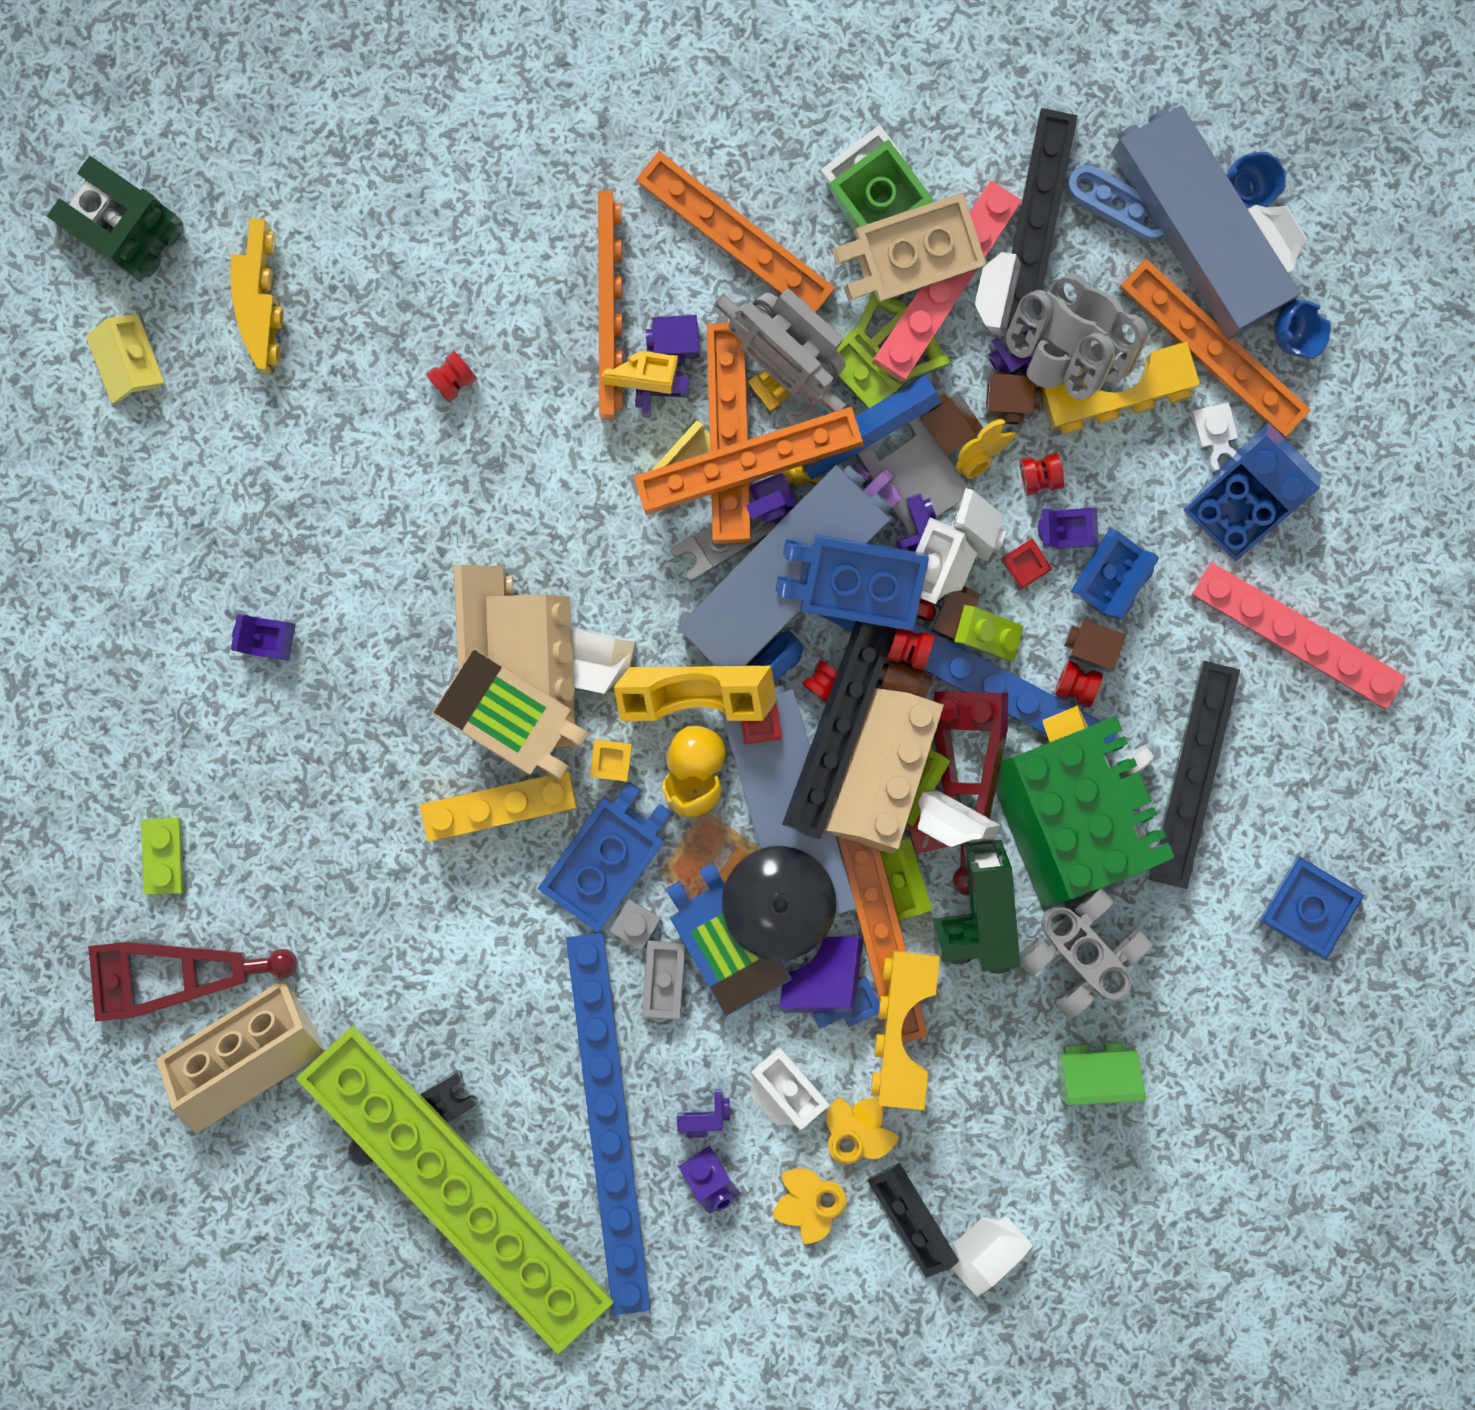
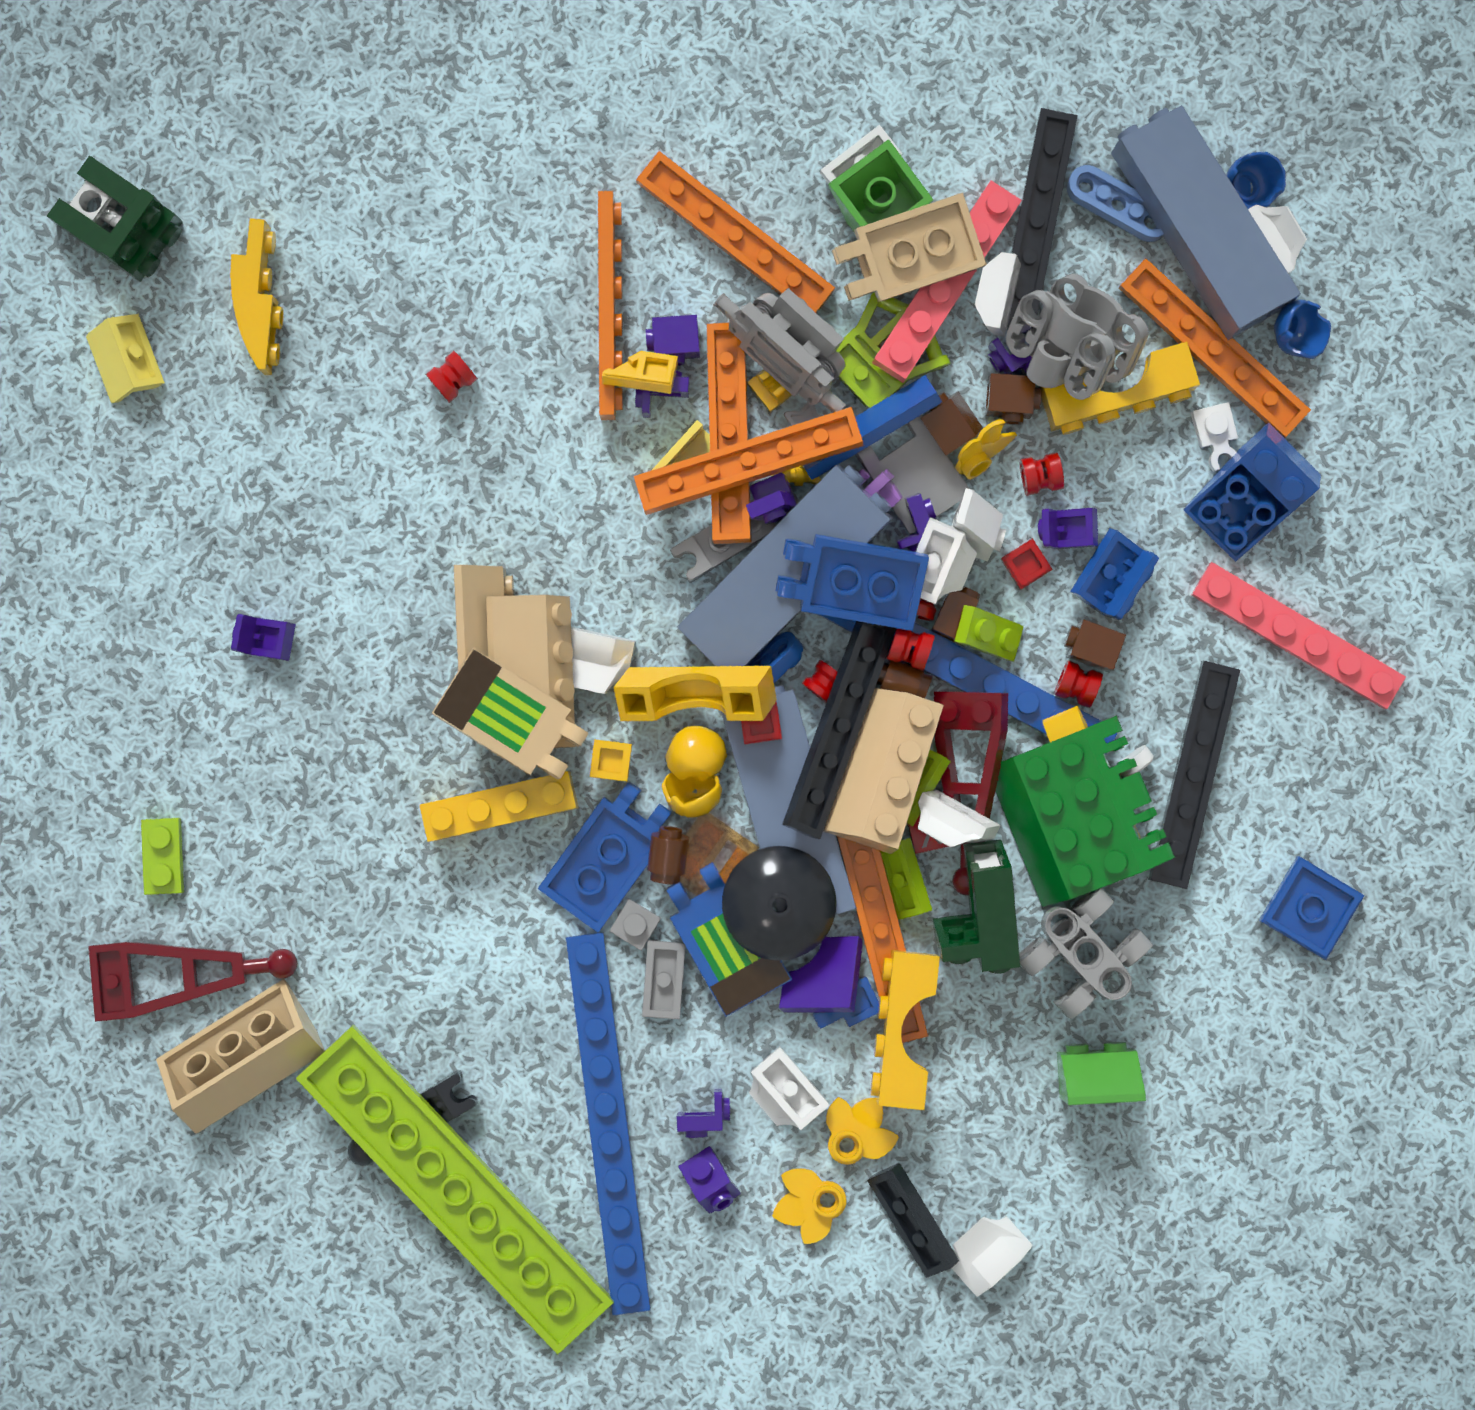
(667, 855): none -> reddish brown brick

